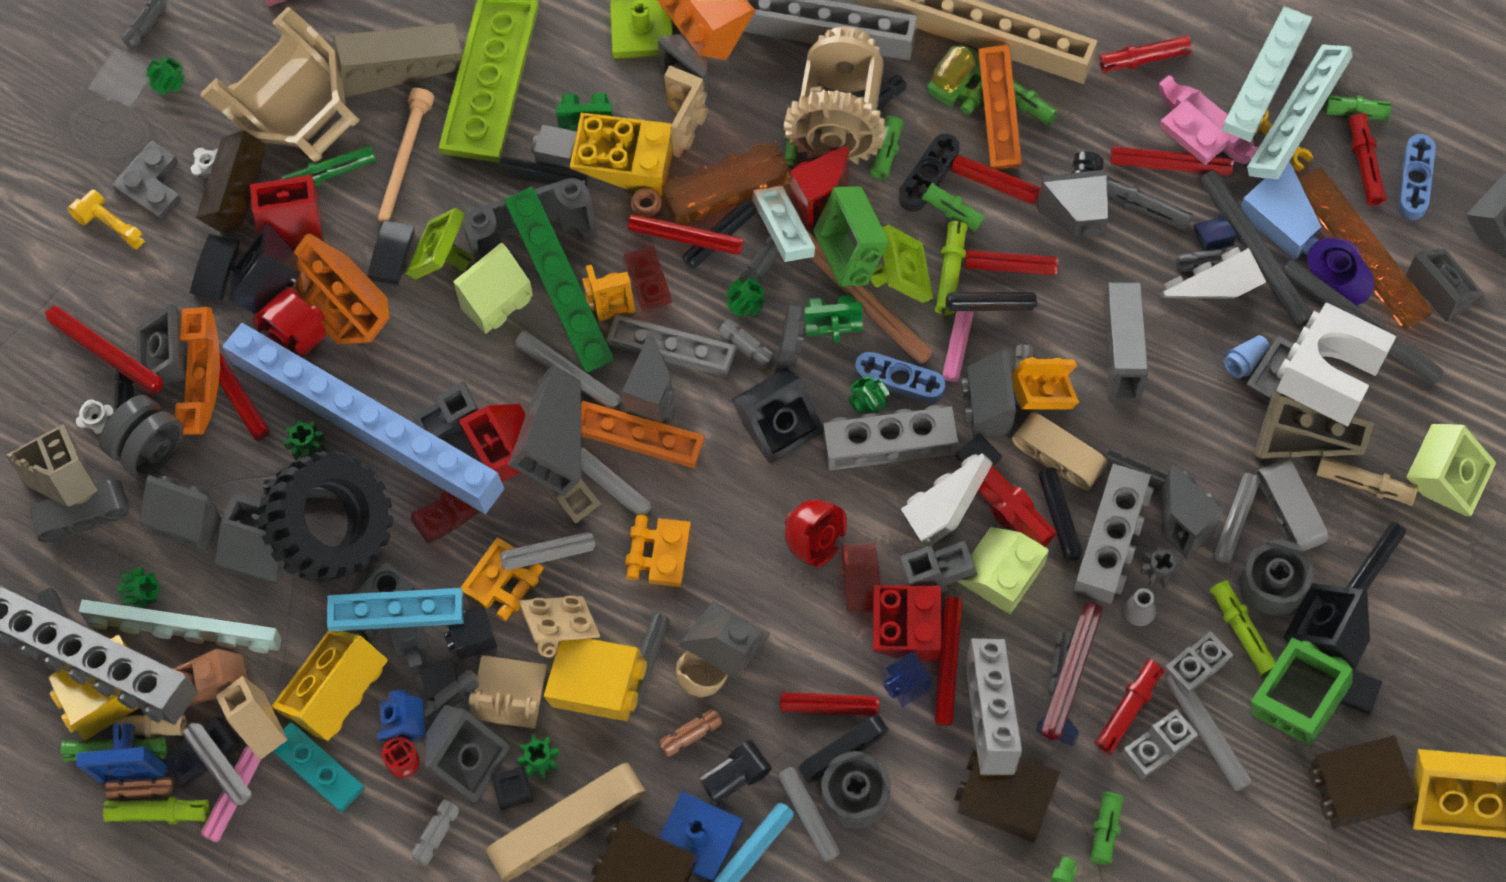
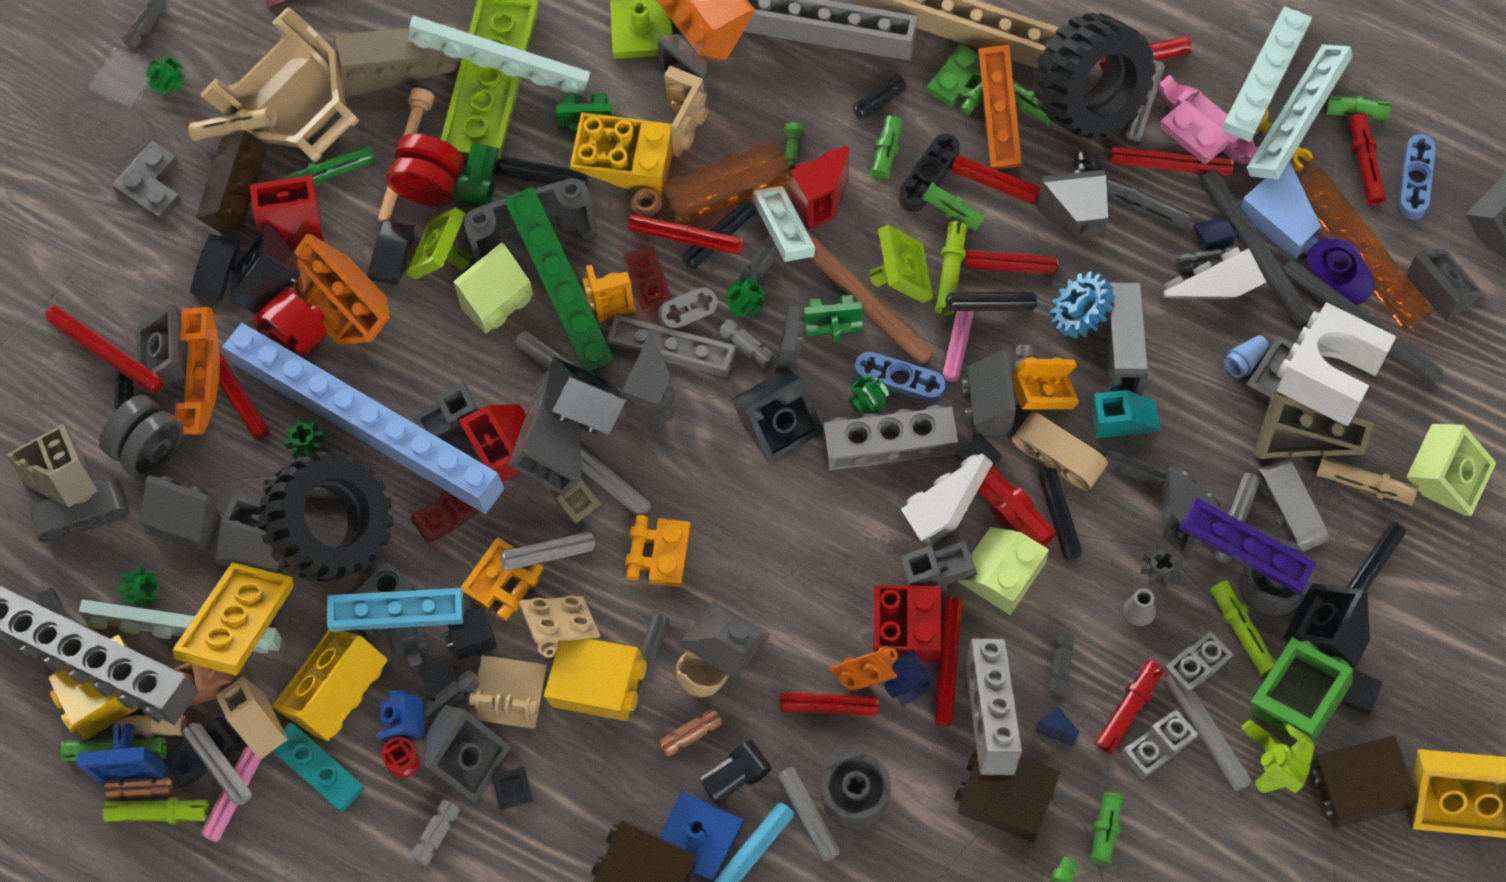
(91, 408): white plate -> none
(92, 206): yellow brick -> none
(199, 166): white plate -> none
(230, 124): none -> tan pin
(233, 618): none -> yellow plate
(424, 170): none -> red wheel
(477, 184): none -> green piece
(498, 56): none -> light aqua plate
(536, 748): green gear -> none
(554, 146): light grey brick -> none
(565, 822): tan beam -> none
(582, 397): none -> slope
(641, 435): orange plate -> none
(690, 314): none -> light grey beam
(814, 530): red cylinder -> none
(831, 119): tan piece -> none
(852, 210): bright green window -> none
(854, 740): black beam -> none
(861, 575): clear red slope -> none
(866, 669): none -> orange hinge
(953, 68): clear yellow brick -> none
(1068, 62): none -> black tyre
(1072, 671): axle -> none
(1082, 305): none -> dark azure gear
(1122, 485): light grey brick -> none
(1123, 414): none -> teal slope
(1136, 127): none -> light grey axle
(1247, 545): none -> dark purple plate
(1282, 764): none -> lime piece

